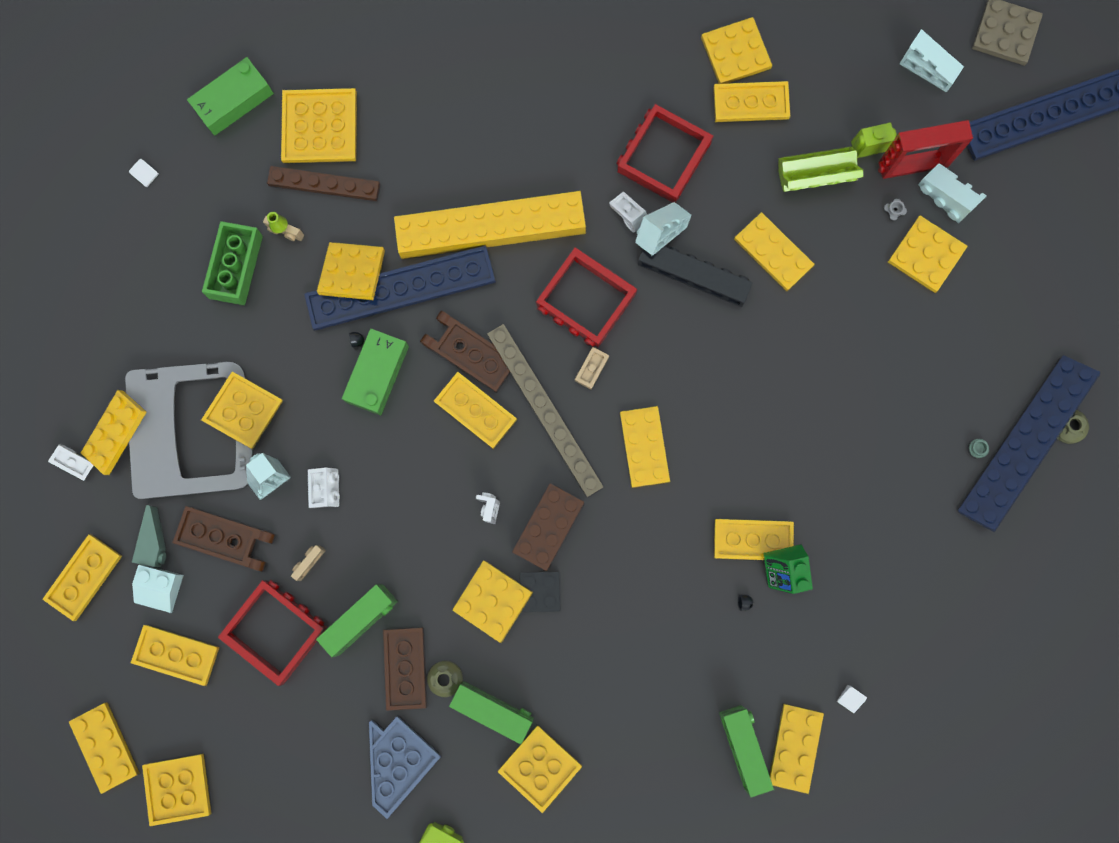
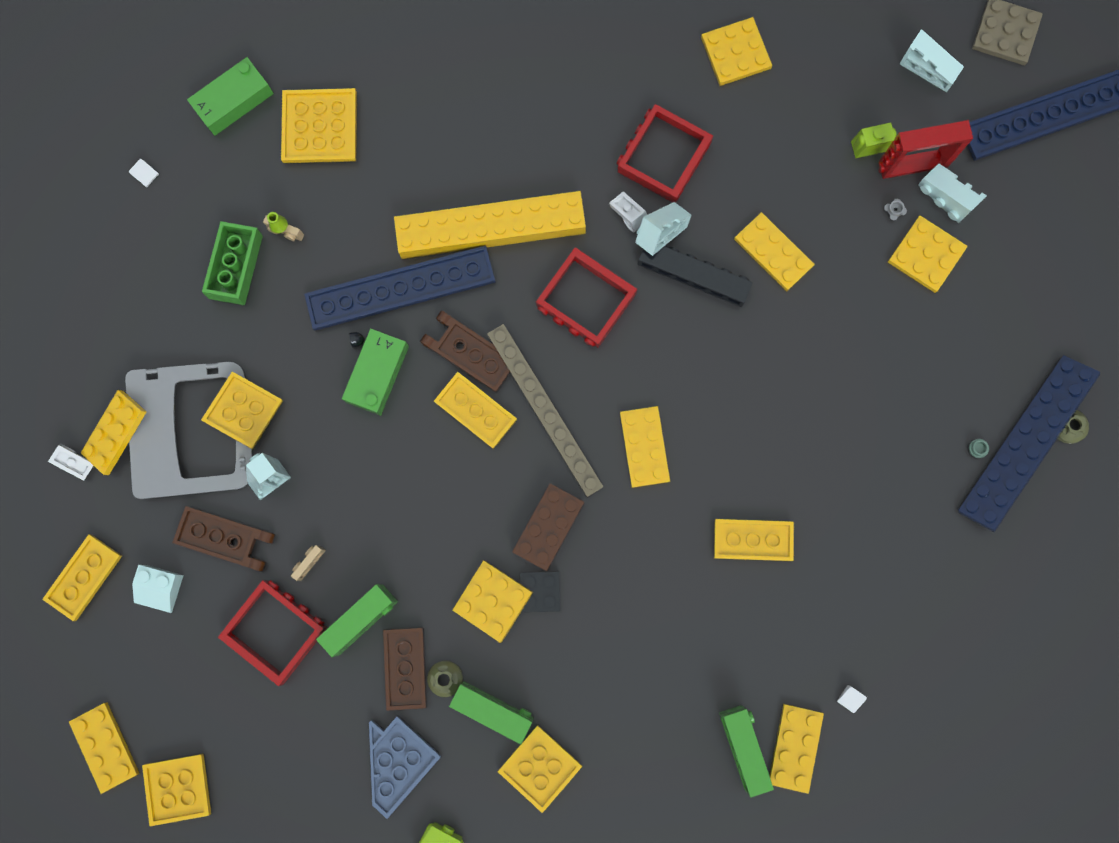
(150, 544): sand green slope -> none
(175, 655): yellow plate -> none
(323, 183): reddish brown plate -> none
(323, 487): white bracket -> none
(351, 271): yellow plate -> none
(490, 510): white bracket -> none
(592, 368): tan plate -> none
(745, 602): black hinge -> none
(751, 101): yellow plate -> none
(788, 569): green slope -> none
(819, 169): lime brick -> none

